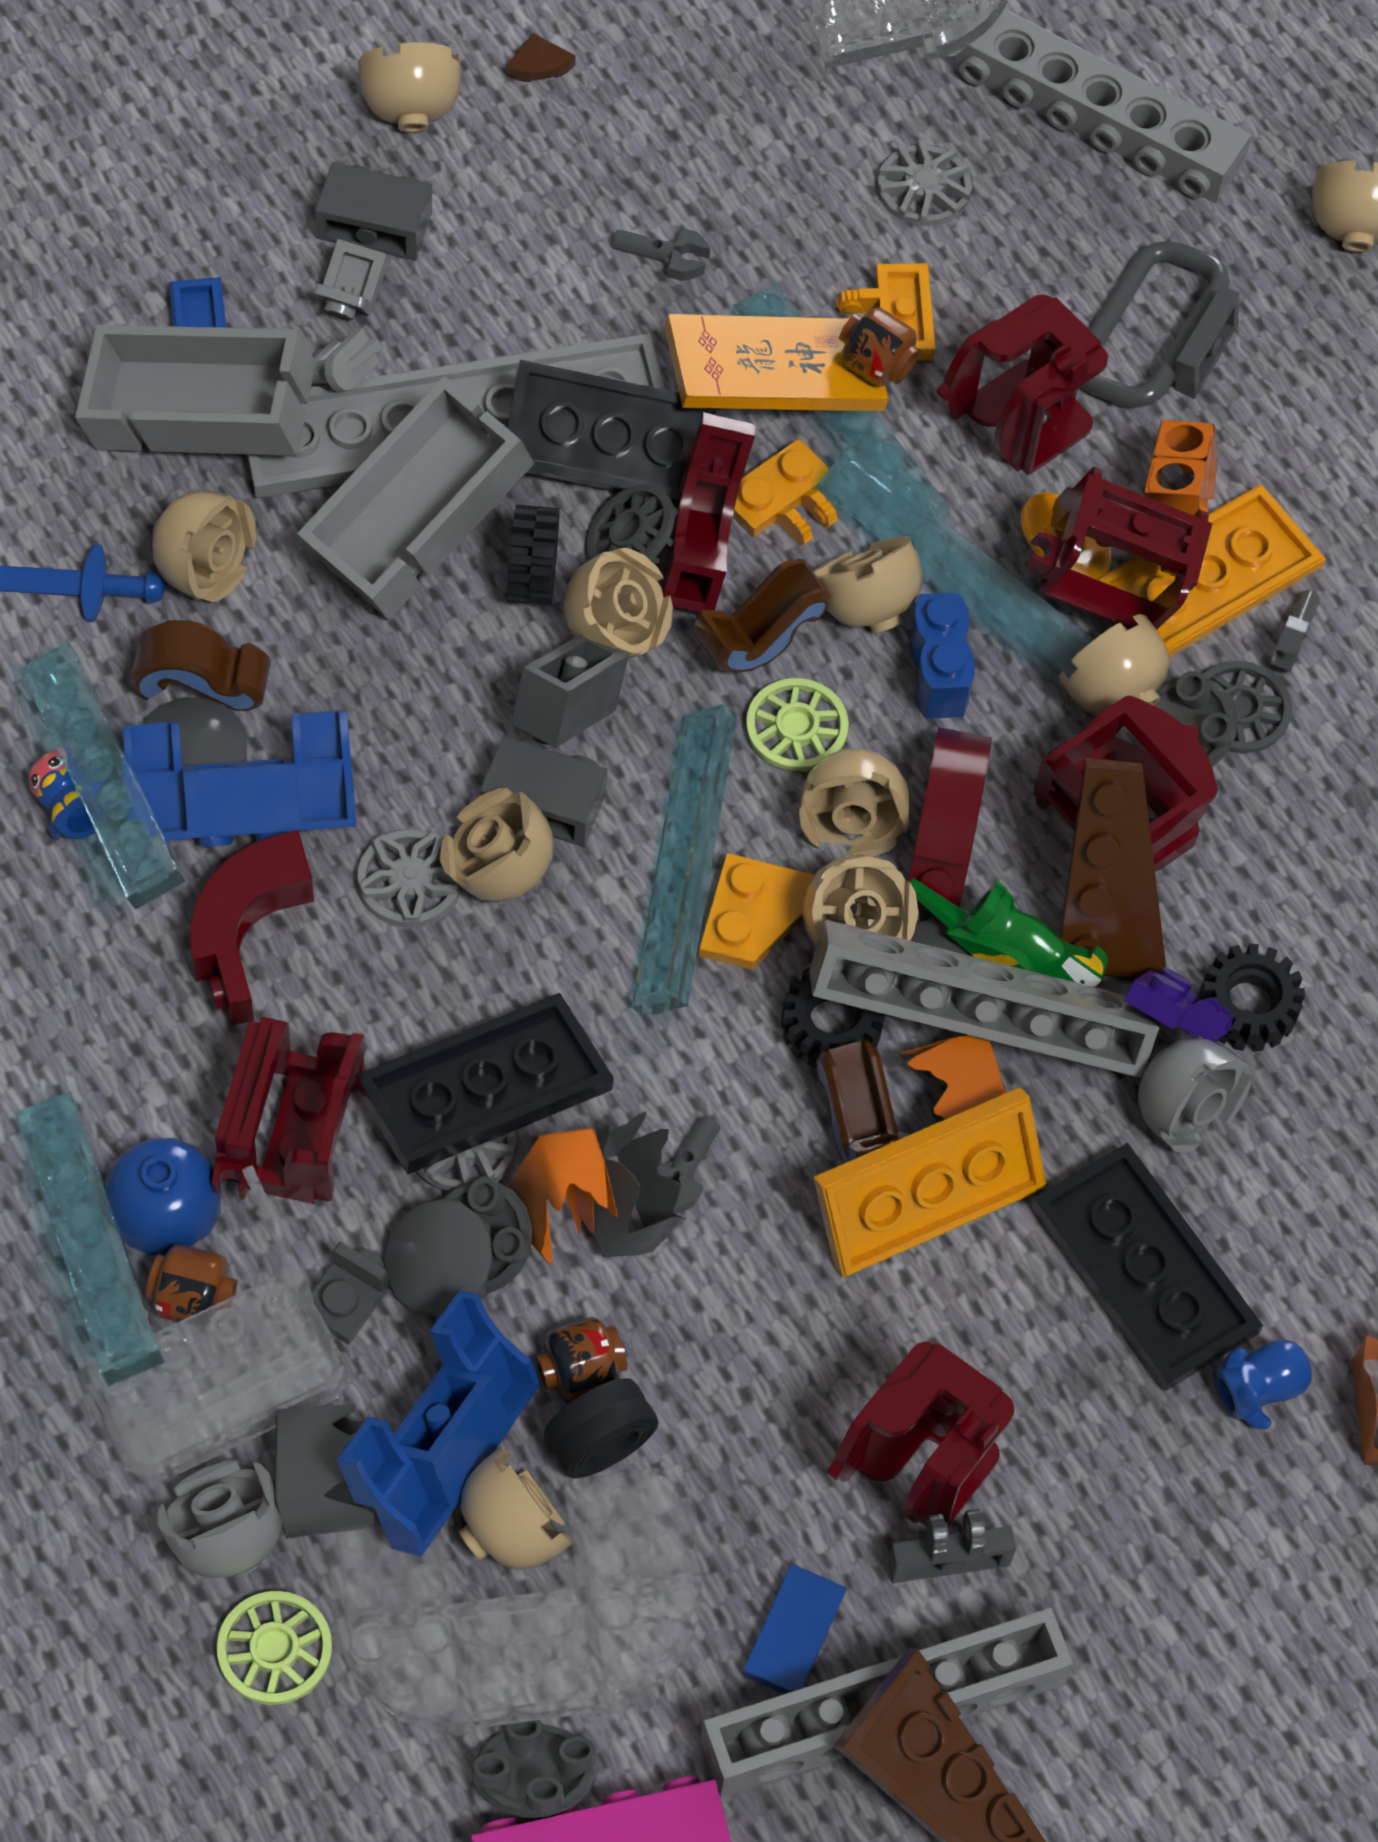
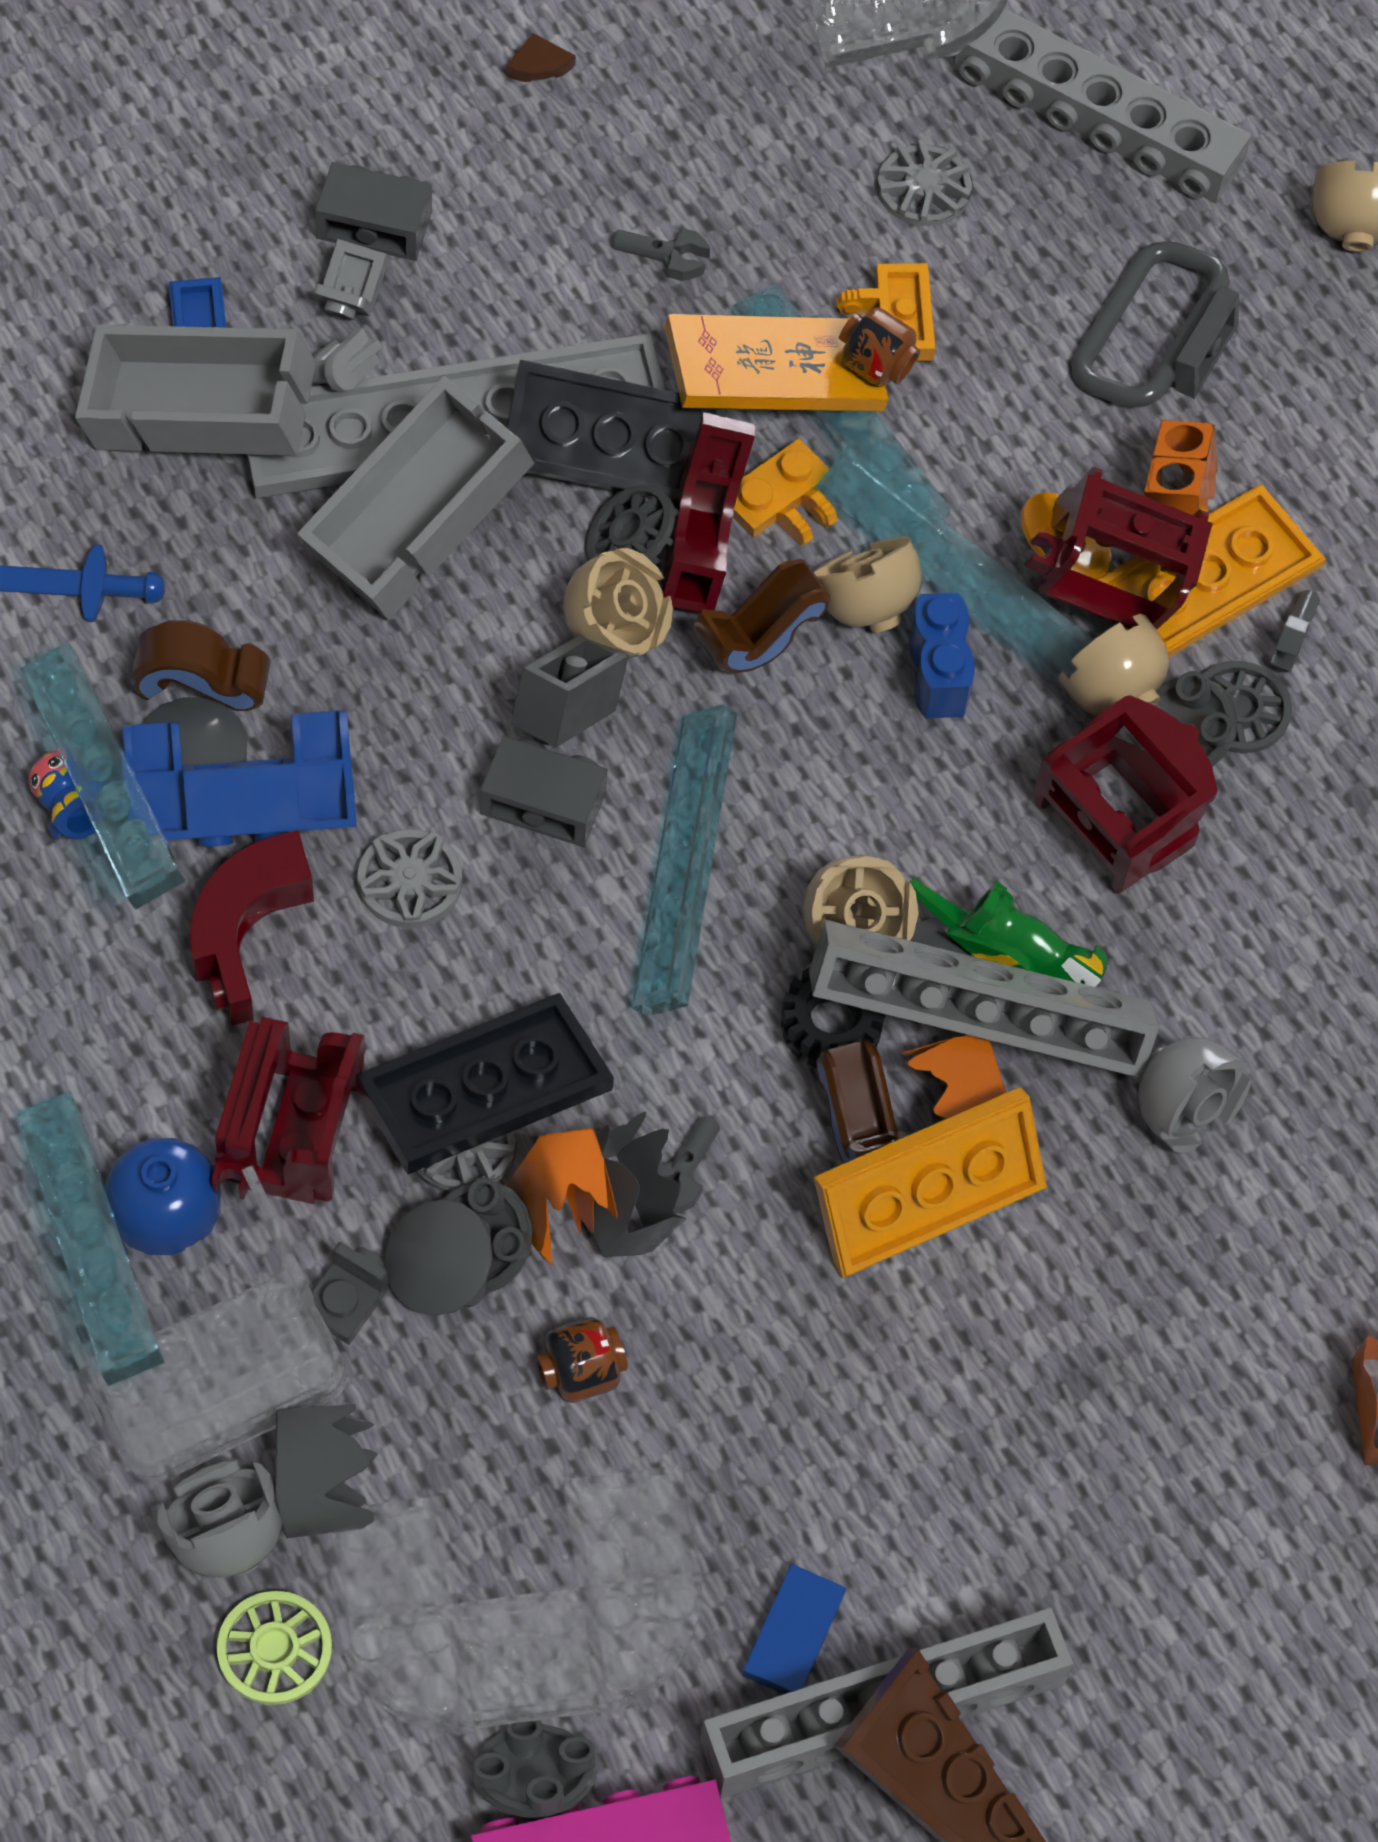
(188, 1282): dark orange head -> none
(202, 544): tan cylinder -> none
(410, 85): tan cylinder -> none
(454, 1425): blue bracket -> none
(499, 846): tan cylinder -> none
(509, 1515): tan cylinder -> none
(533, 554): black tyre -> none
(600, 1428): black tyre -> none
(752, 910): light orange wing -> none
(796, 723): yellowish green wheel -> none
(860, 796): tan cylinder -> none
(936, 1400): dark red animal -> none
(939, 1554): dark grey hinge -> none
(950, 813): dark red arch -> none
(1060, 362): dark red animal -> none
(1112, 872): reddish brown wing -> none
(1146, 1266): black plate -> none
(1169, 1001): dark purple hinge -> none
(1263, 1377): blue animal -> none
(1269, 974): black tyre -> none

